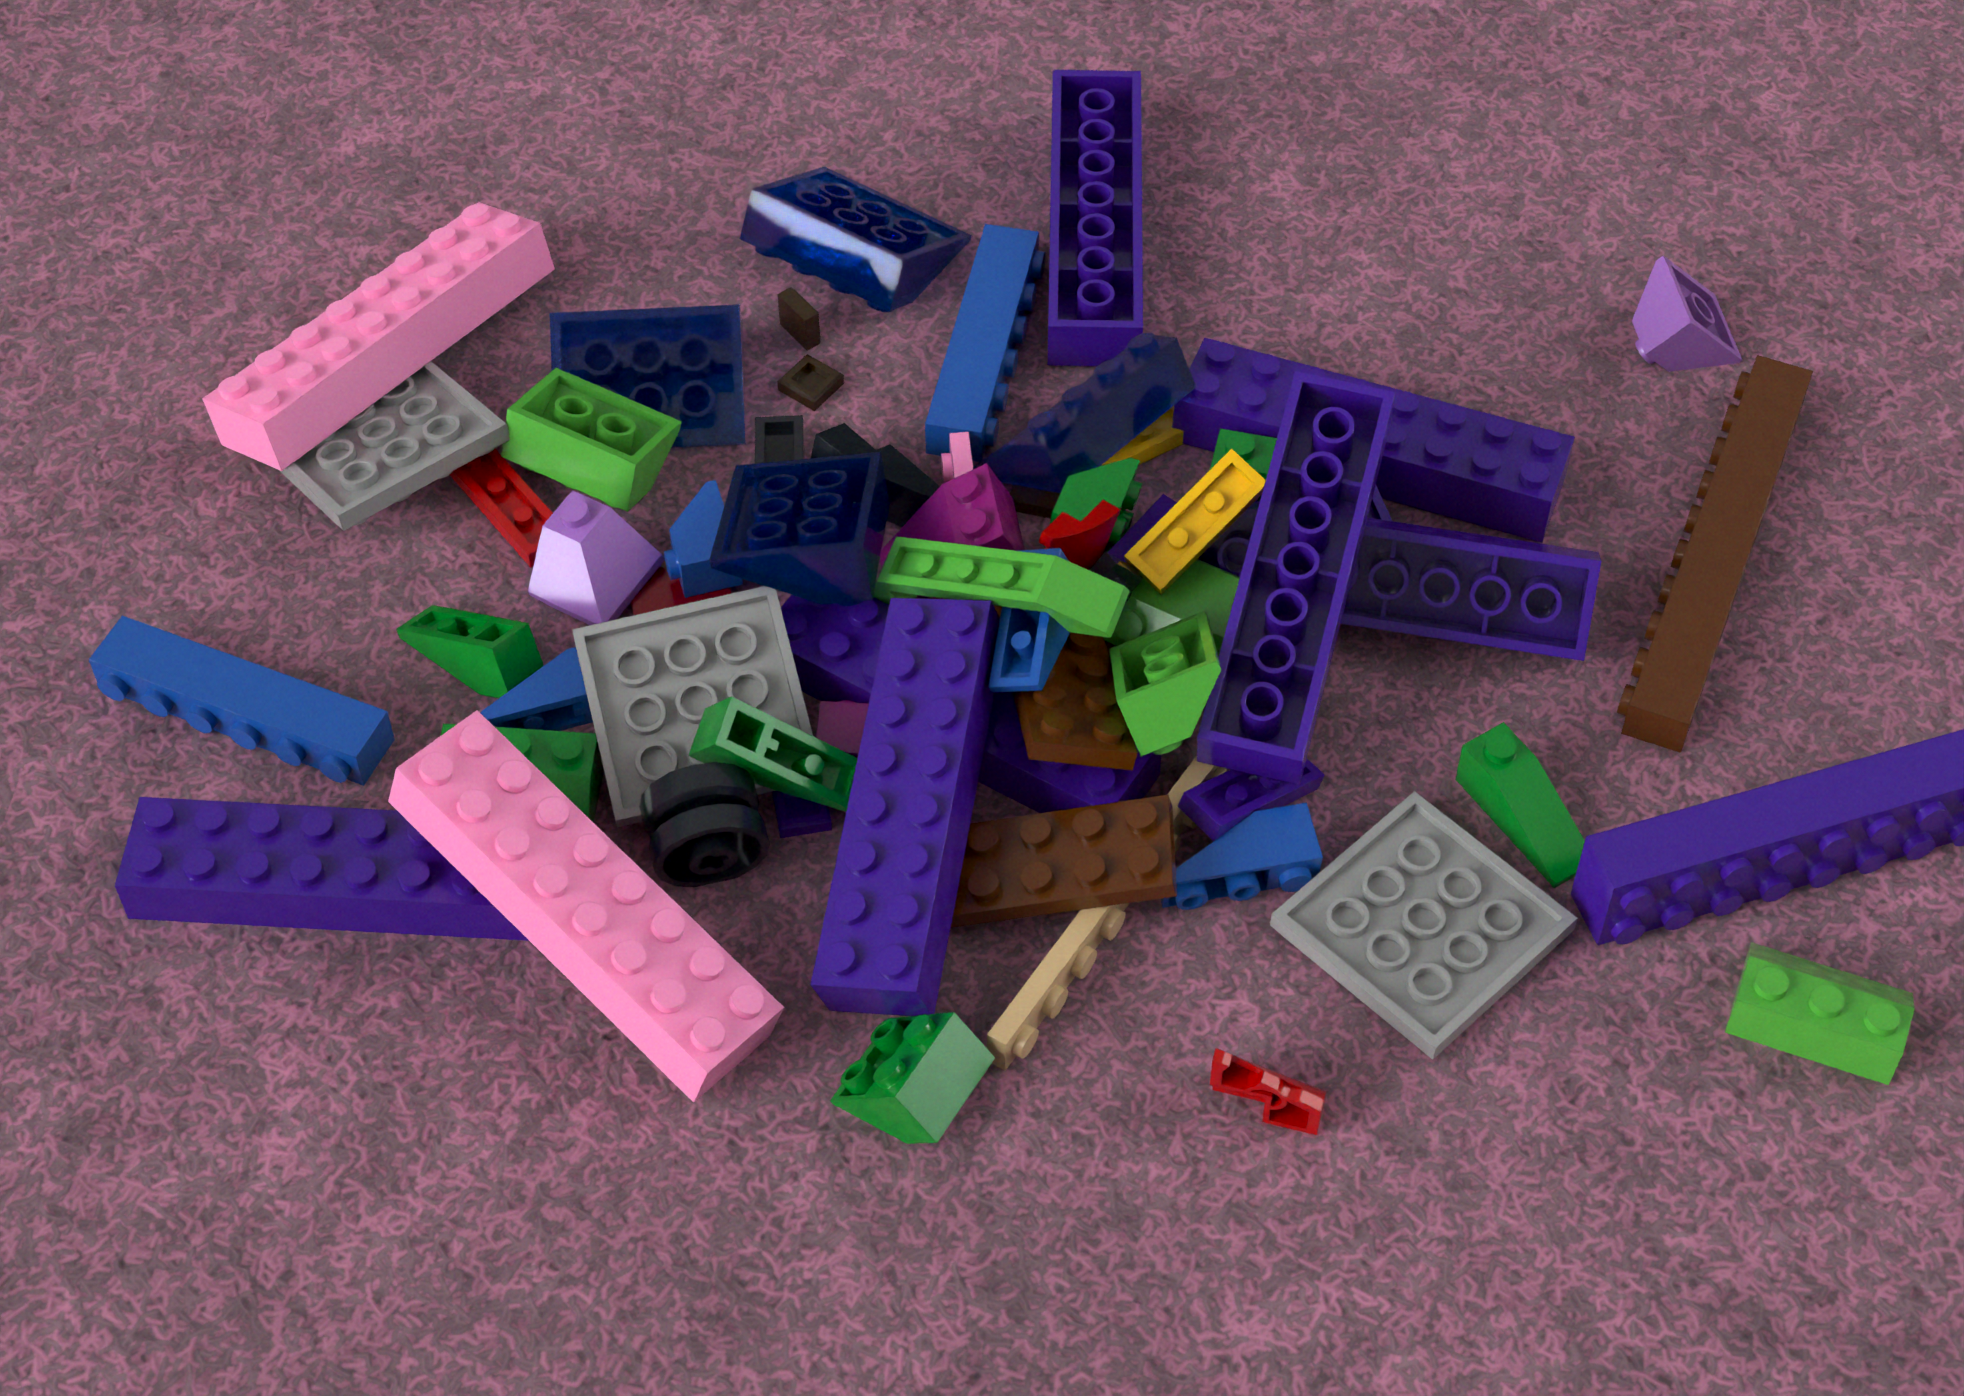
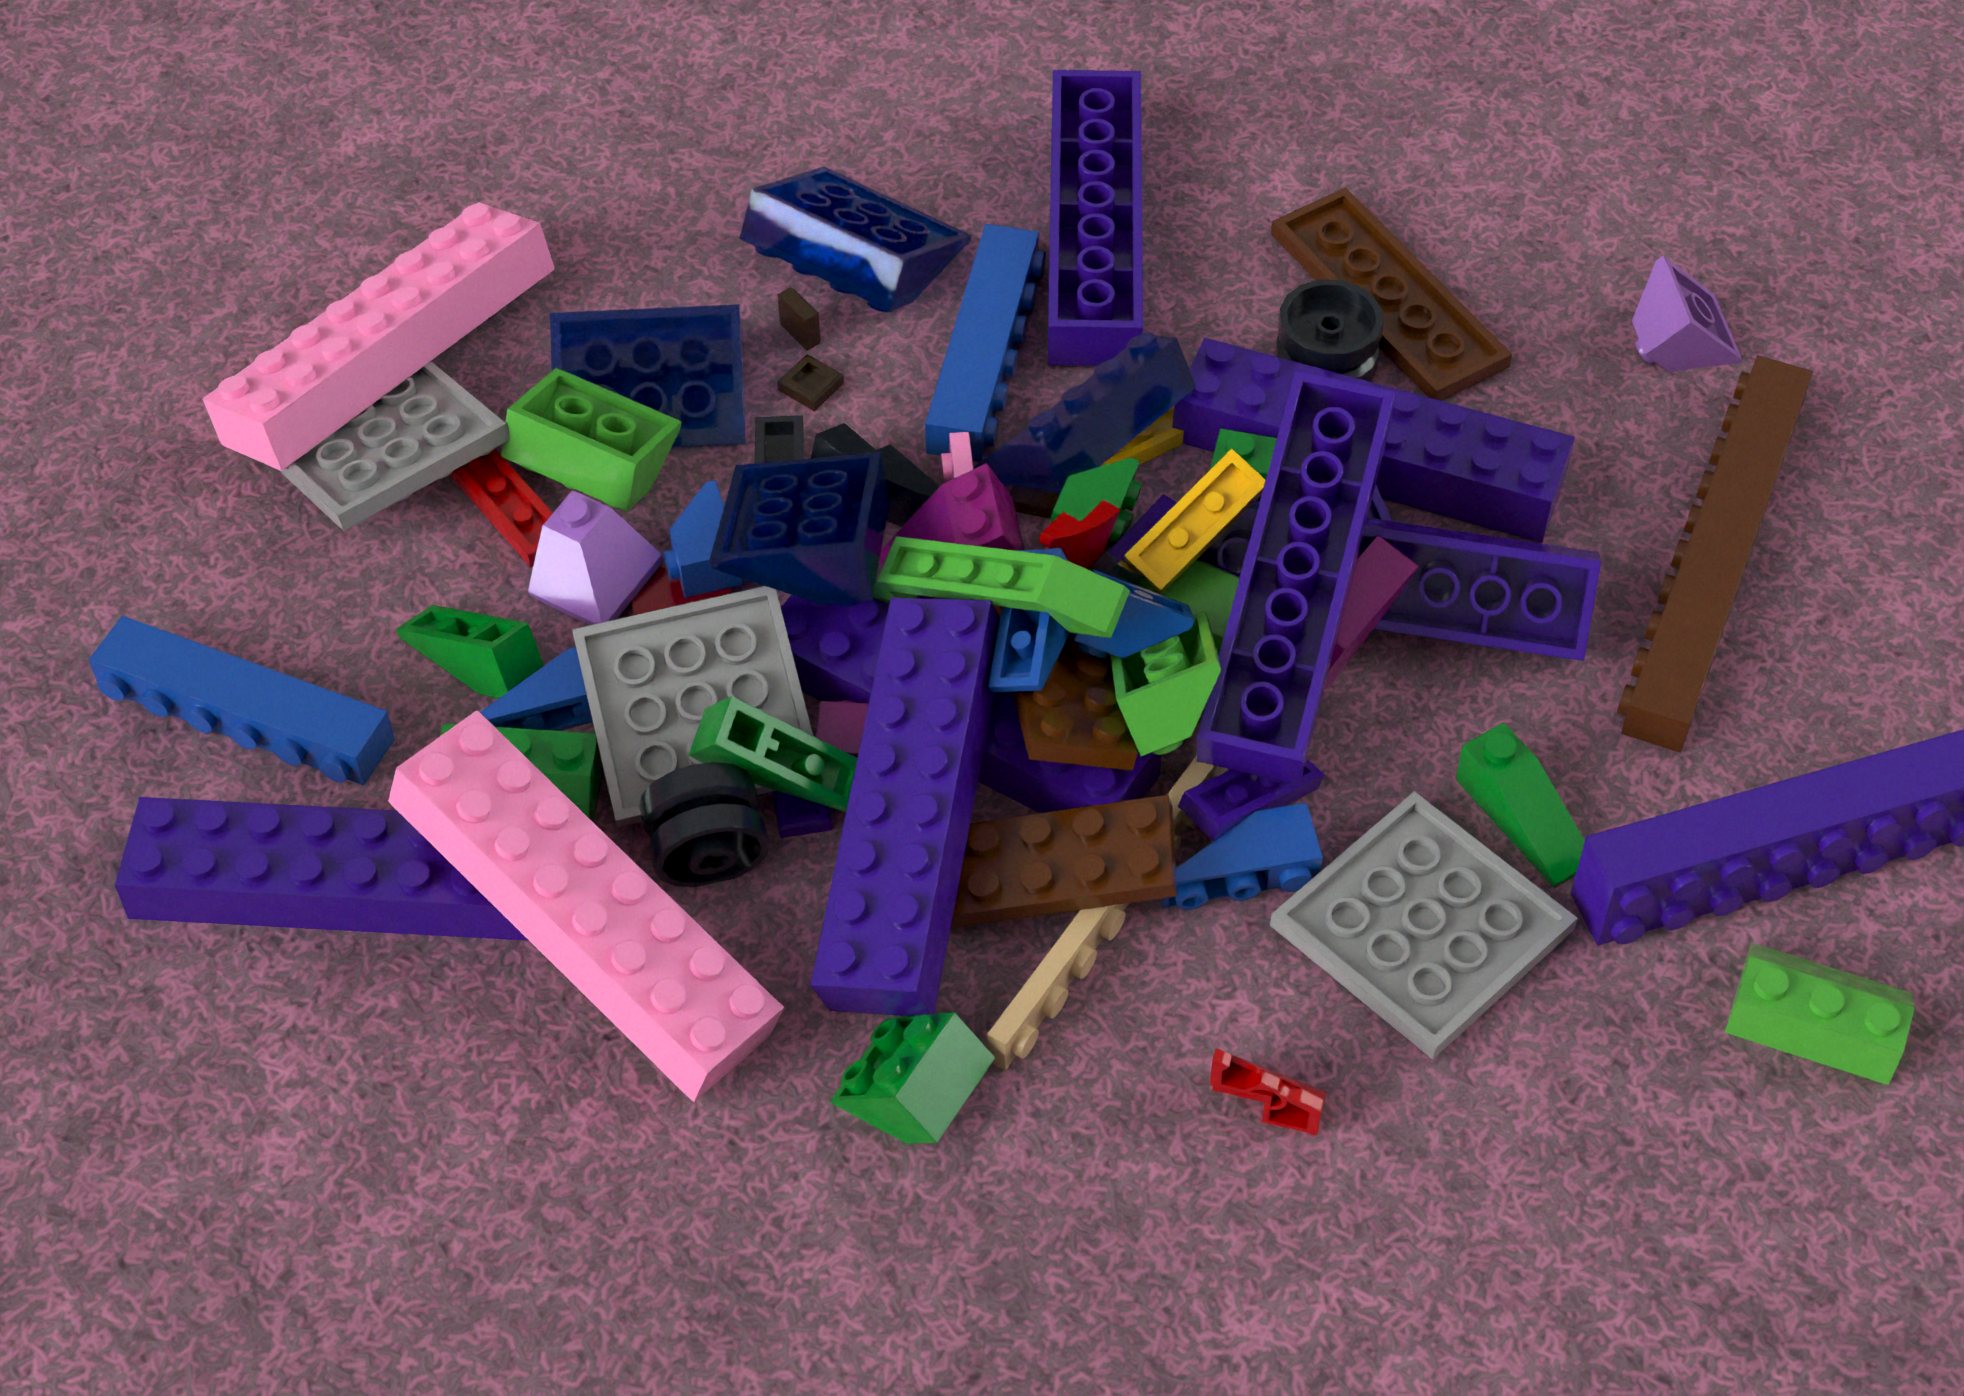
(1142, 623): none -> blue slope
(1331, 328): none -> black wheel
(1376, 583): none -> magenta slope
(1423, 322): none -> reddish brown plate

